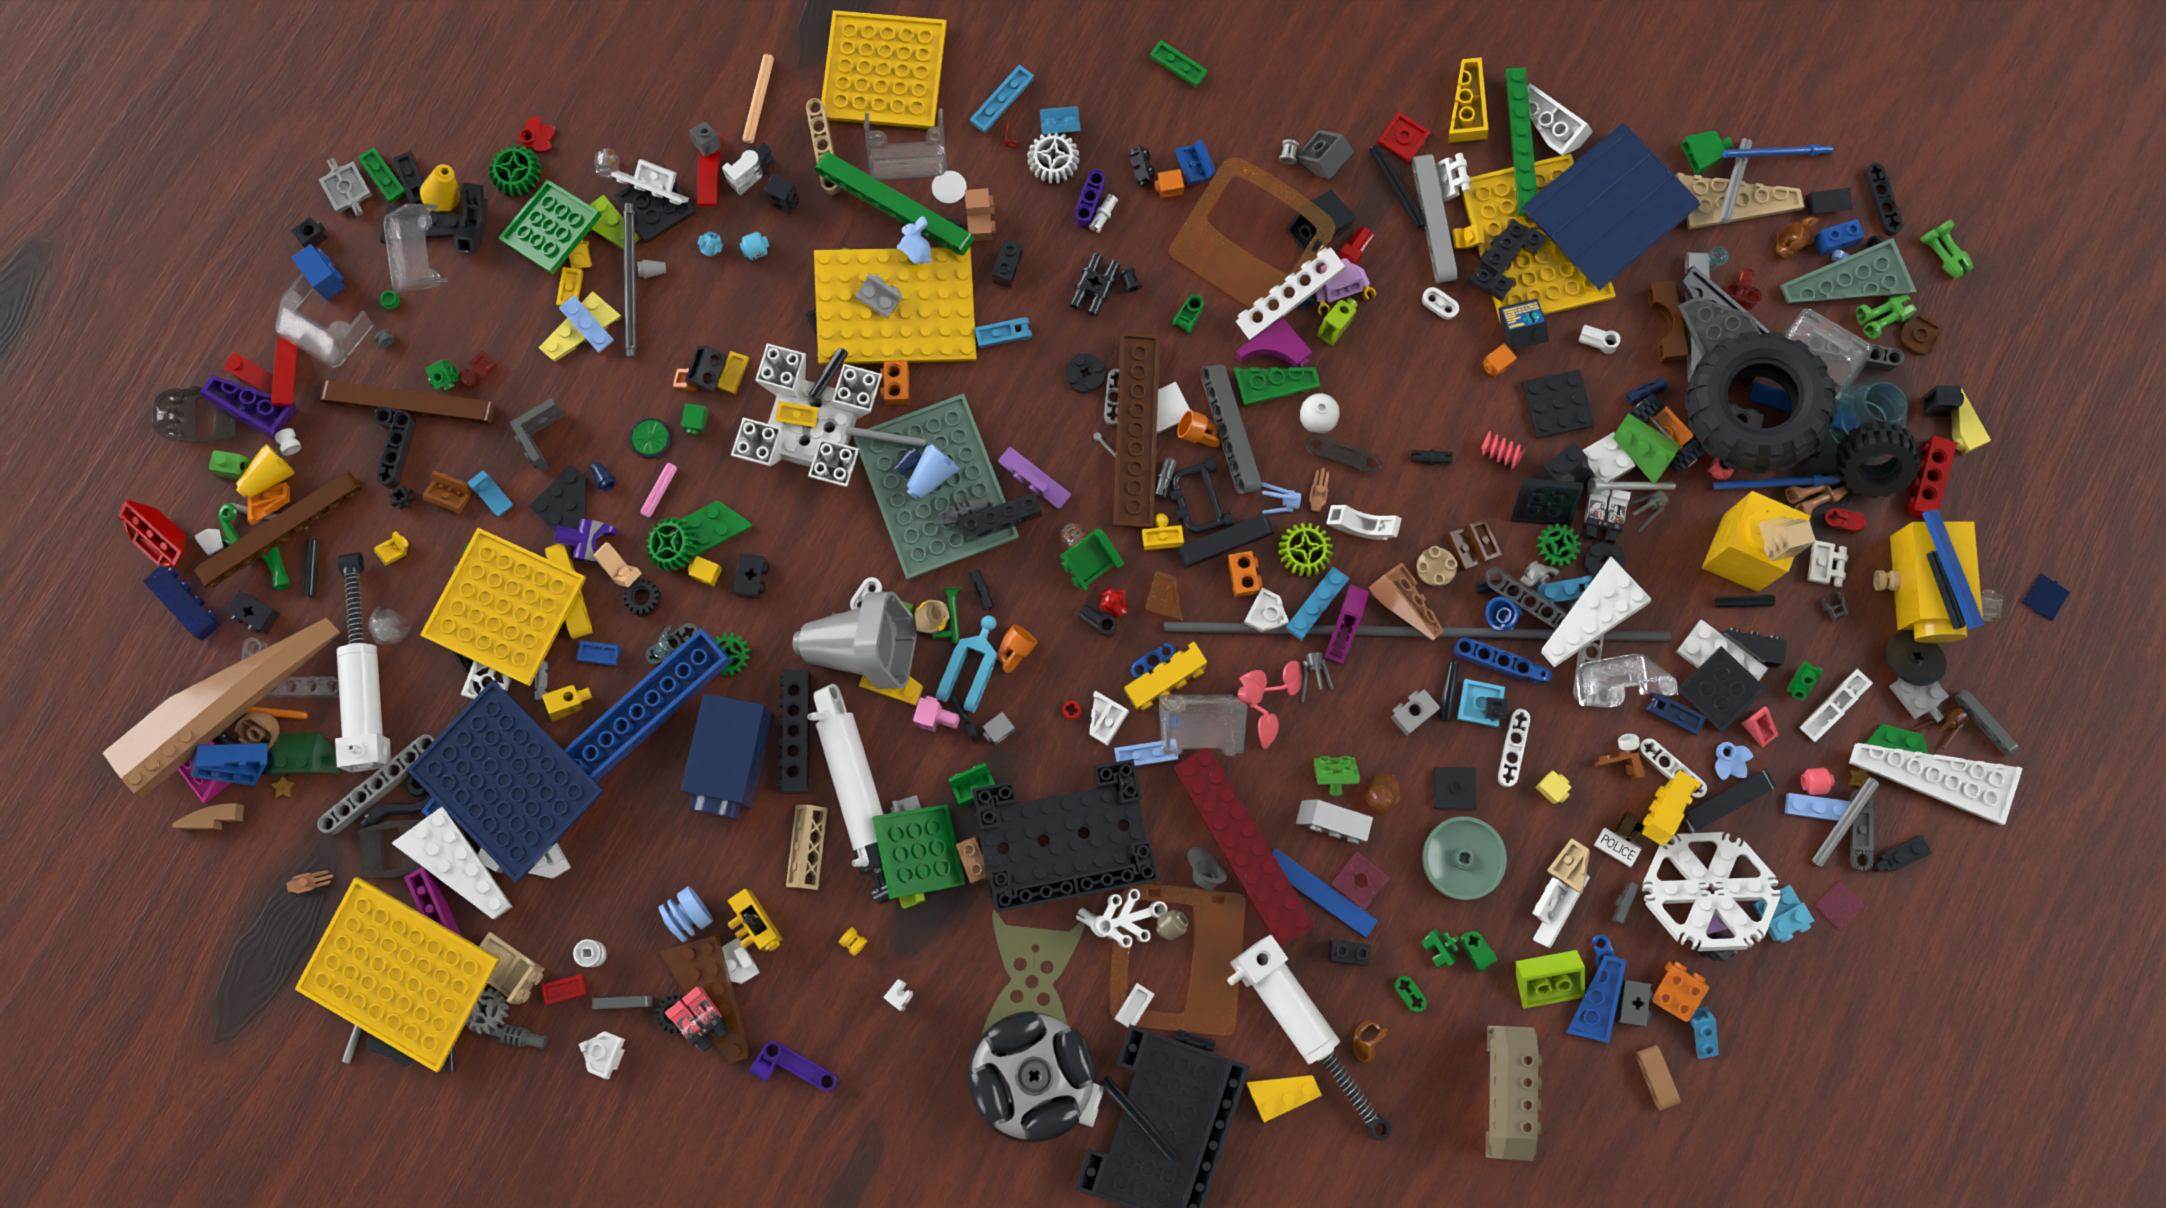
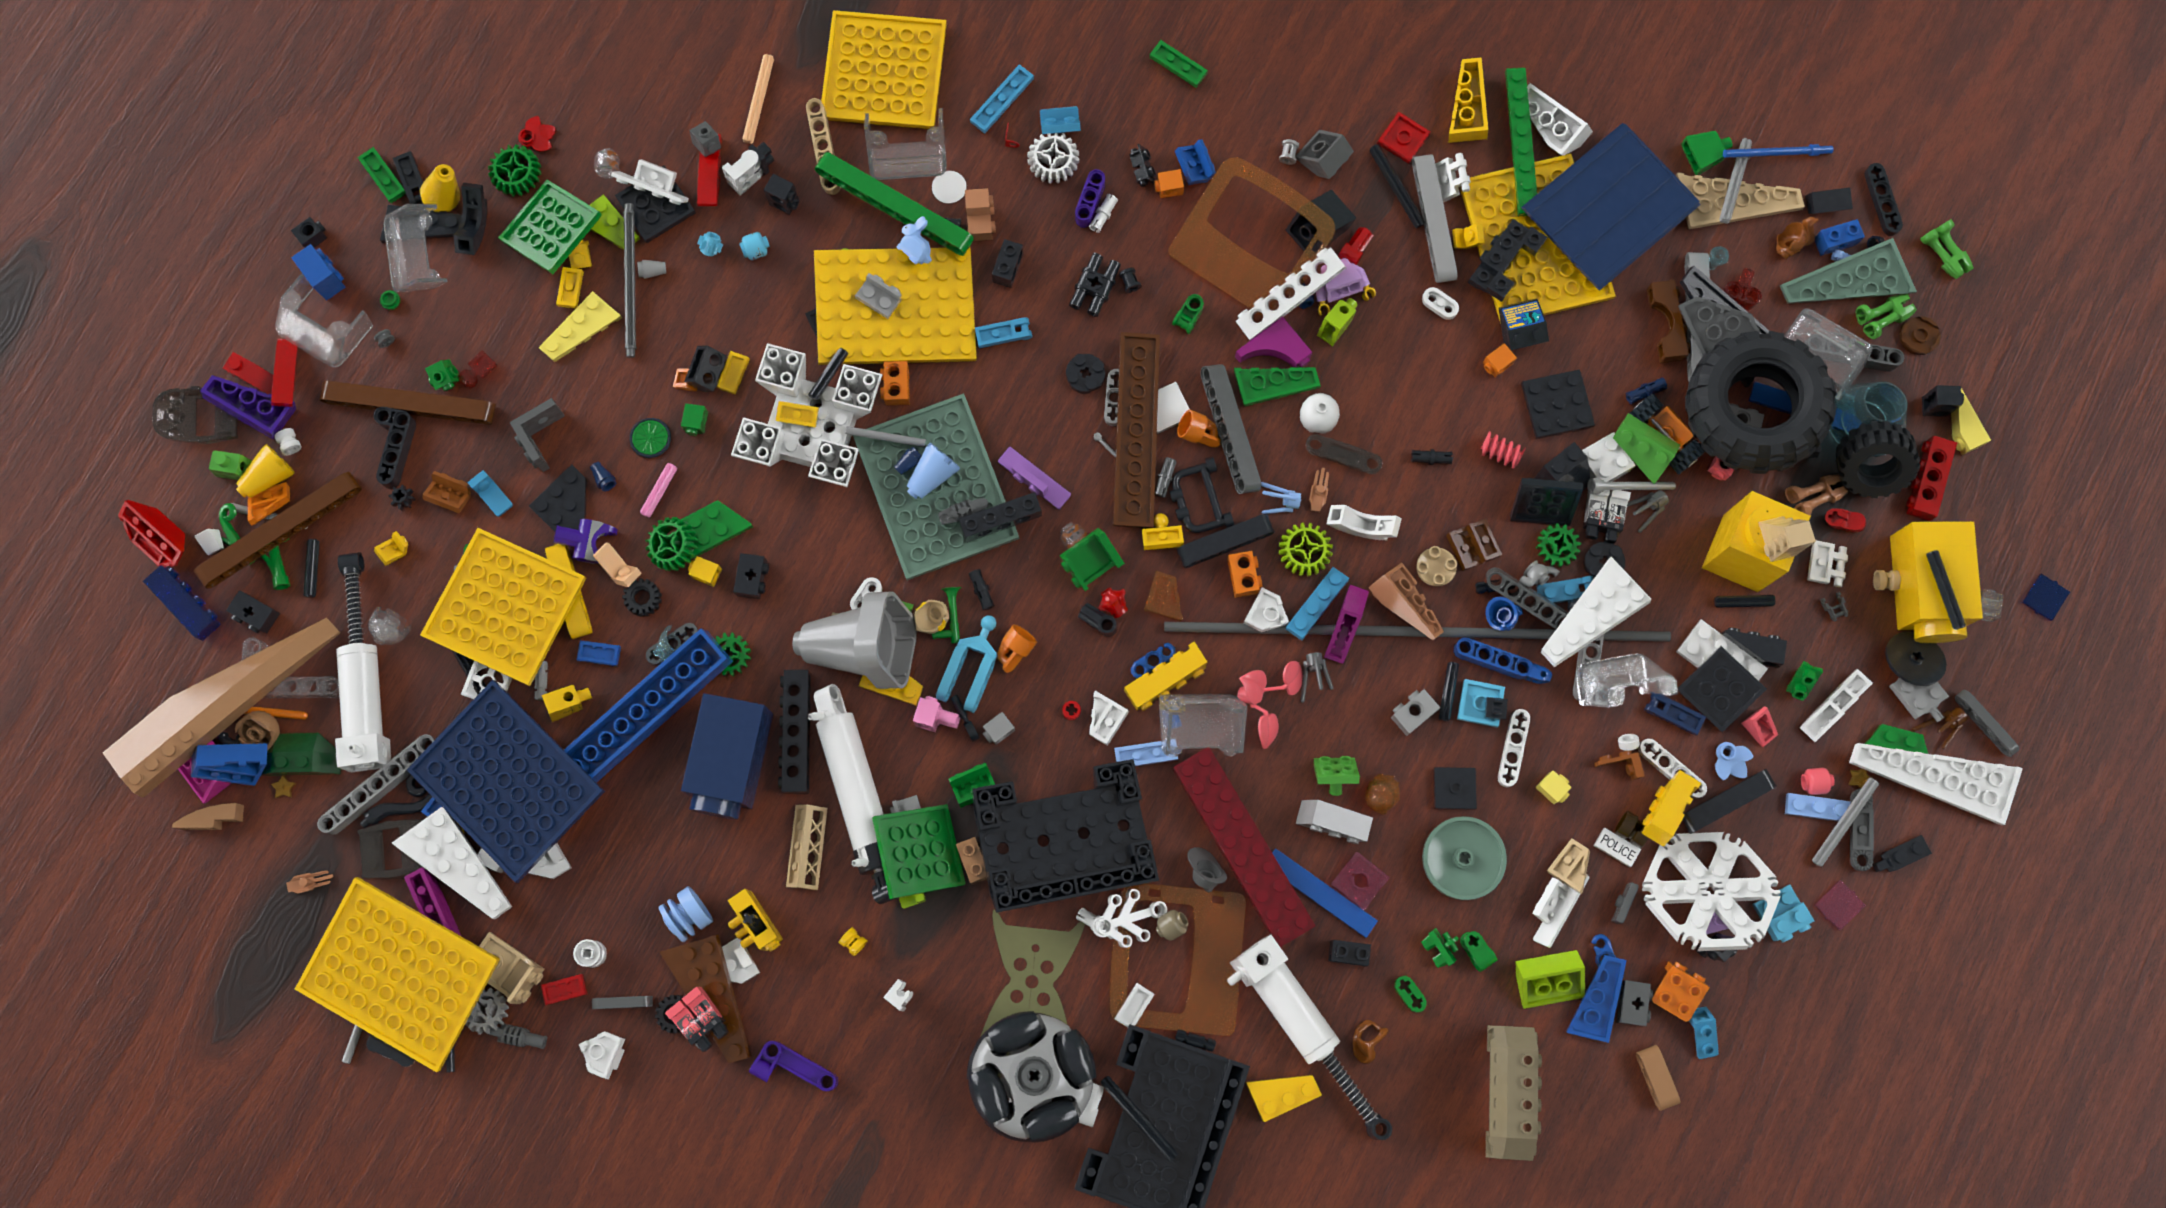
(345, 187): light grey plate -> none
(586, 324): light blue plate -> none
(1597, 337): white piece -> none
(1815, 480): blue bar -> none
(1953, 569): blue tile -> none

